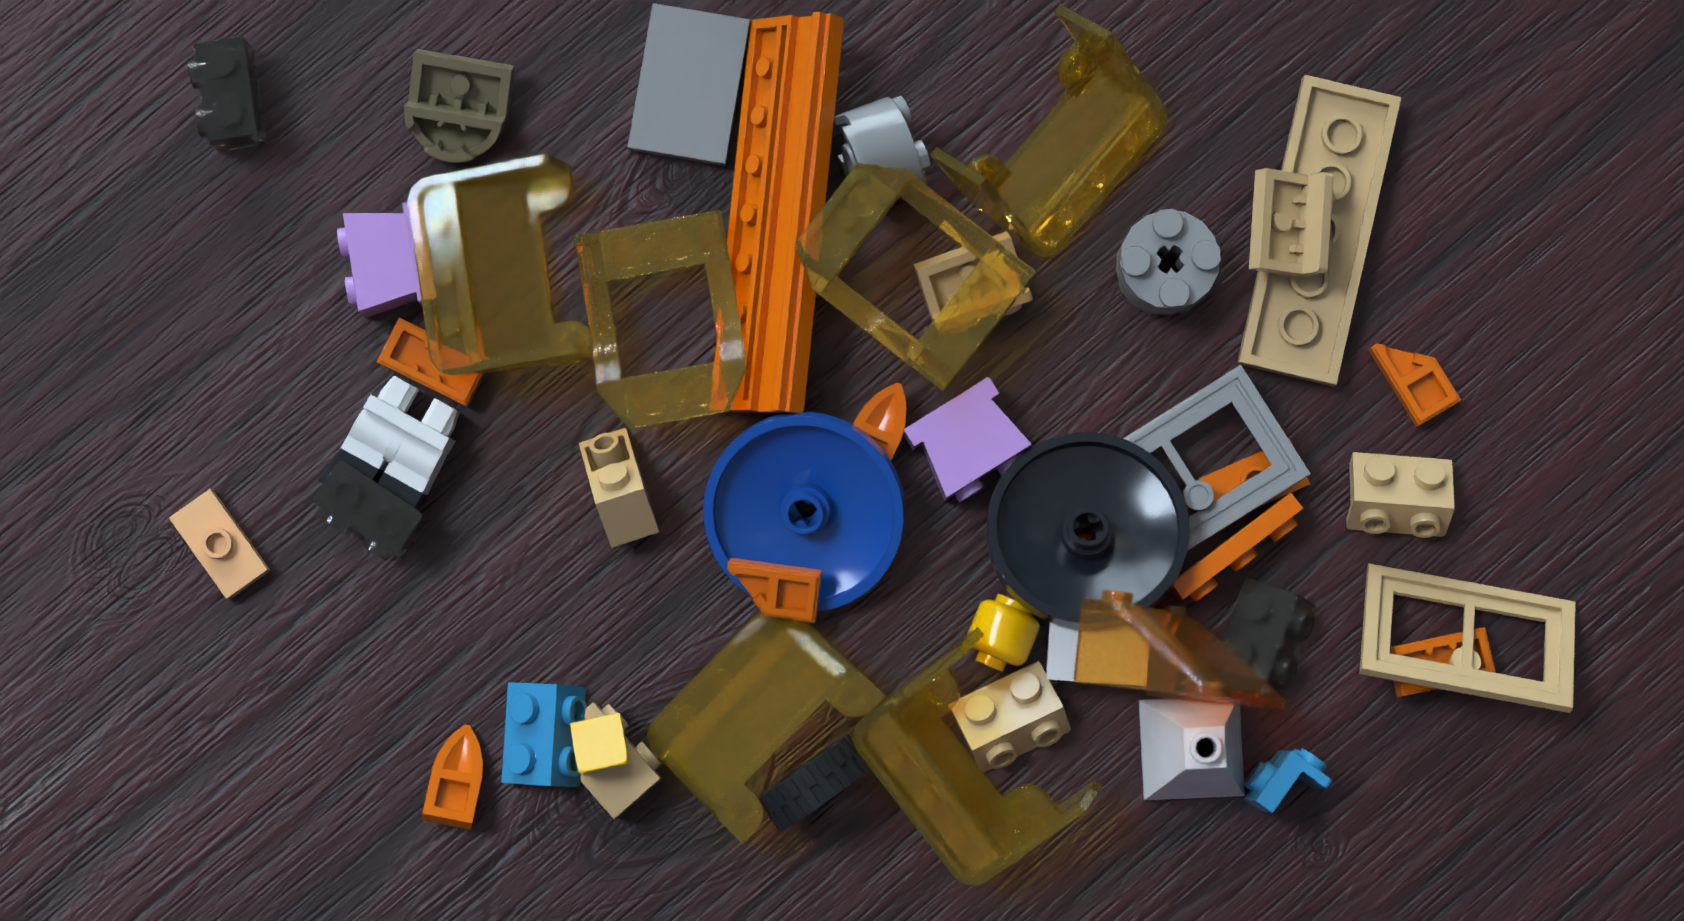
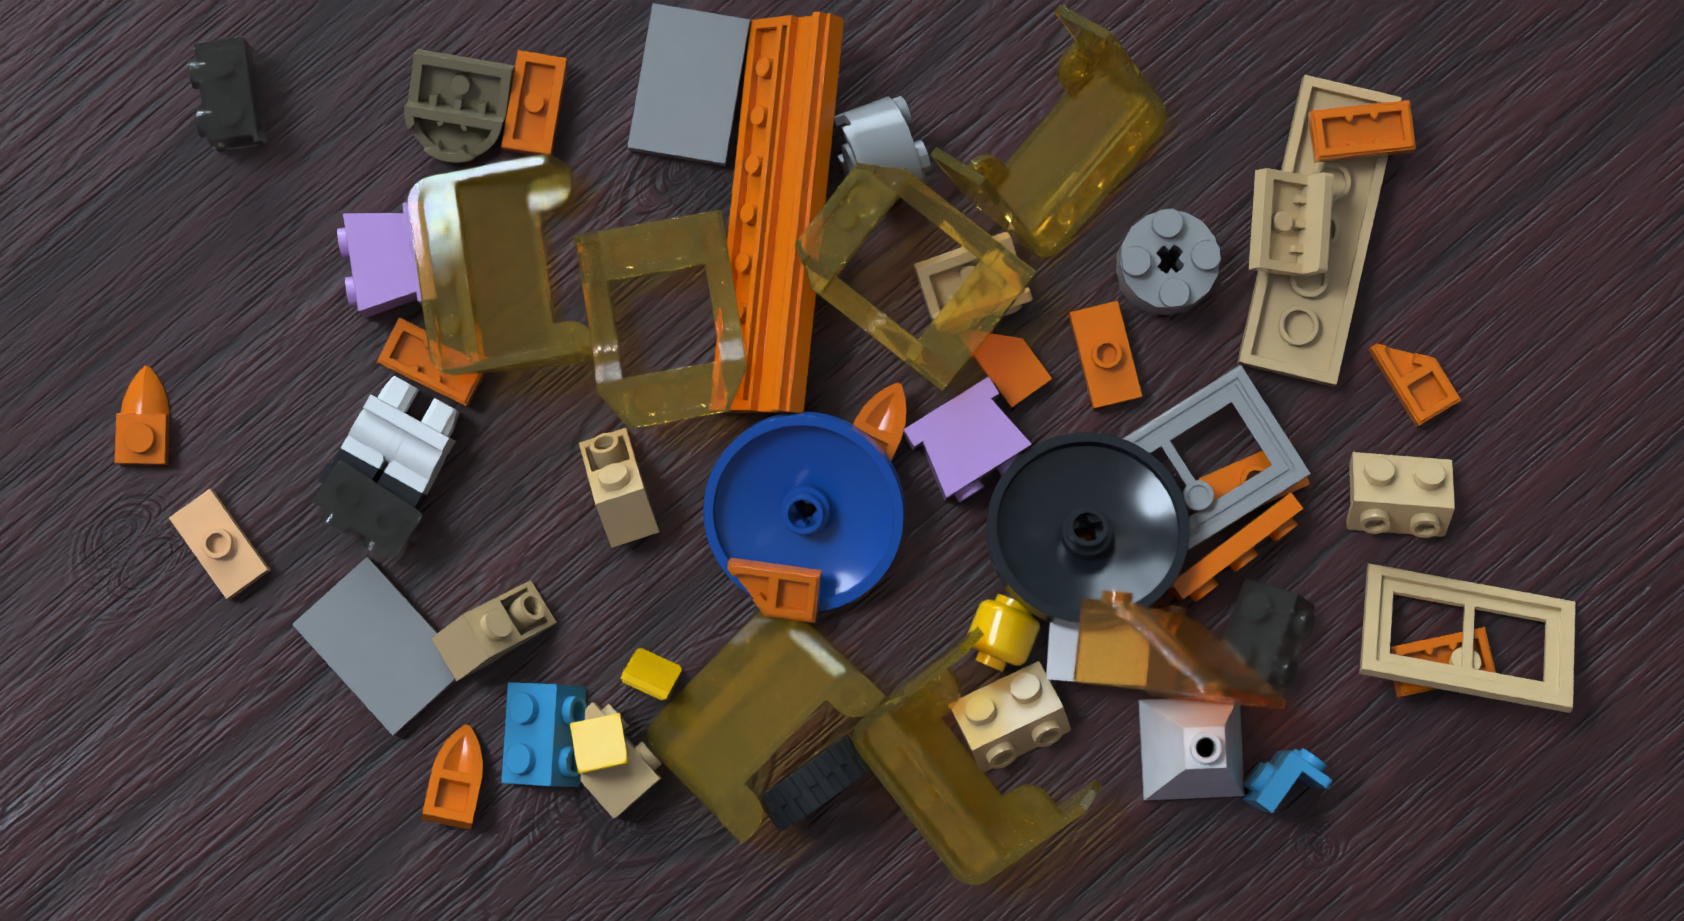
(143, 422): none -> orange plate
(377, 645): none -> light grey tile
(493, 630): none -> tan slope
(534, 103): none -> orange plate
(651, 674): none -> yellow slope
(1011, 367): none -> orange tile
(1105, 355): none -> orange plate
(1361, 131): none -> orange plate

